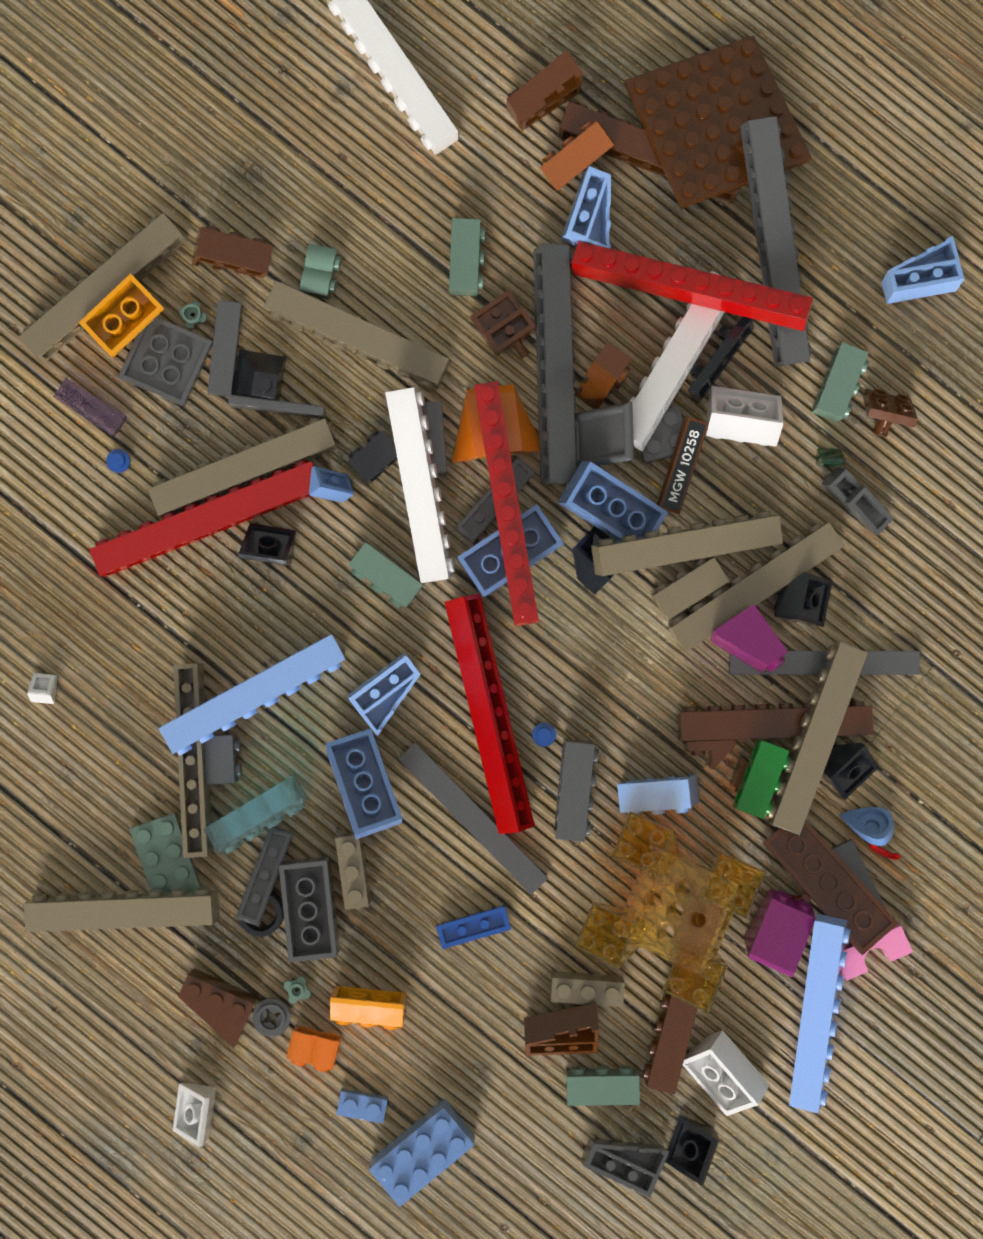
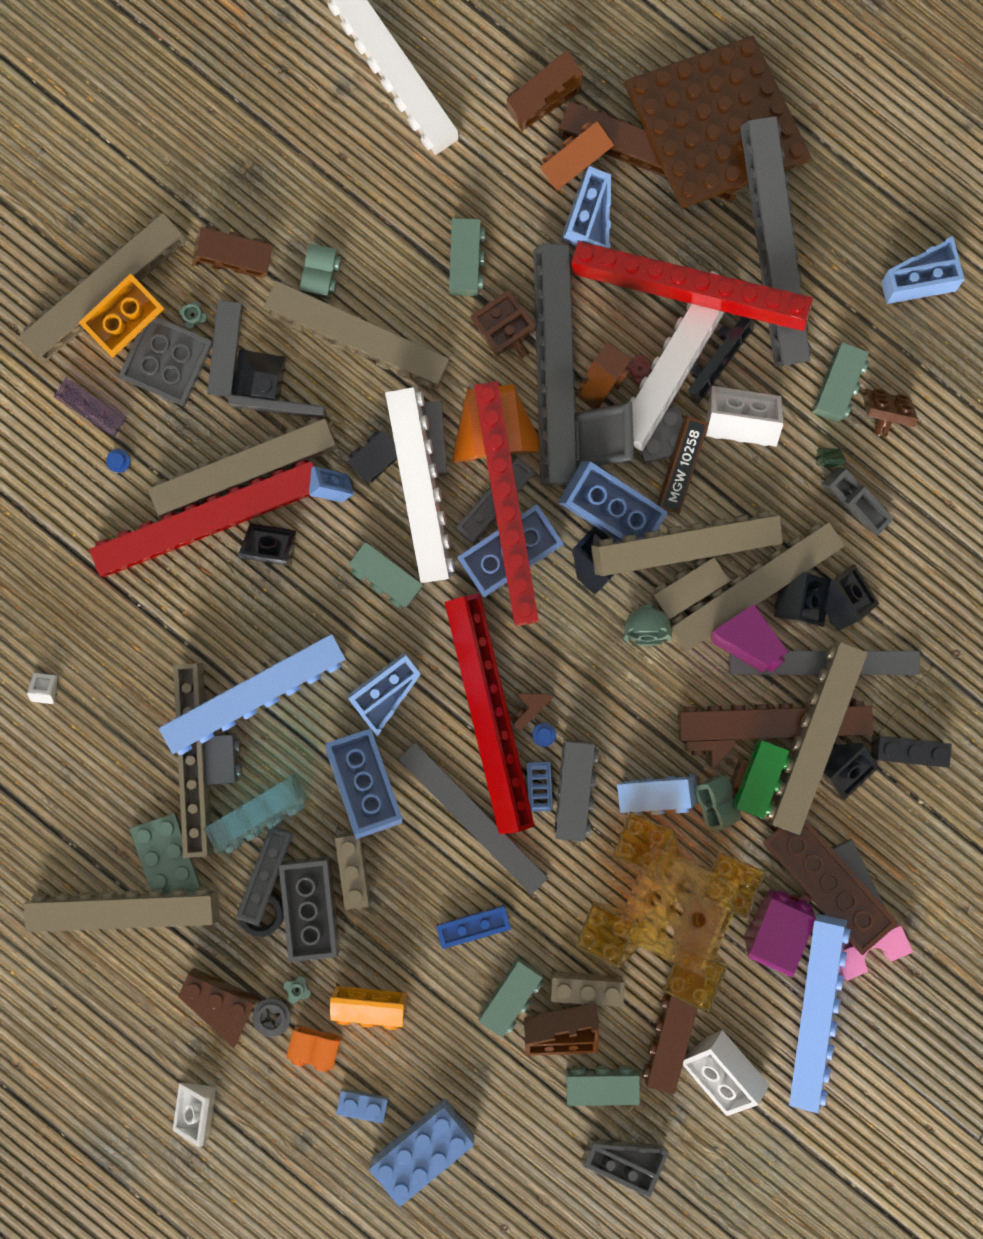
(511, 997): none -> sand green brick
(536, 703): none -> reddish brown slope
(548, 785): none -> medium blue slope
(639, 361): none -> clear red plate
(647, 626): none -> sand green cylinder
(692, 1148): black slope -> none
(717, 800): none -> sand green brick
(849, 599): none -> black slope
(873, 826): medium blue piece -> none
(911, 751): none -> black brick

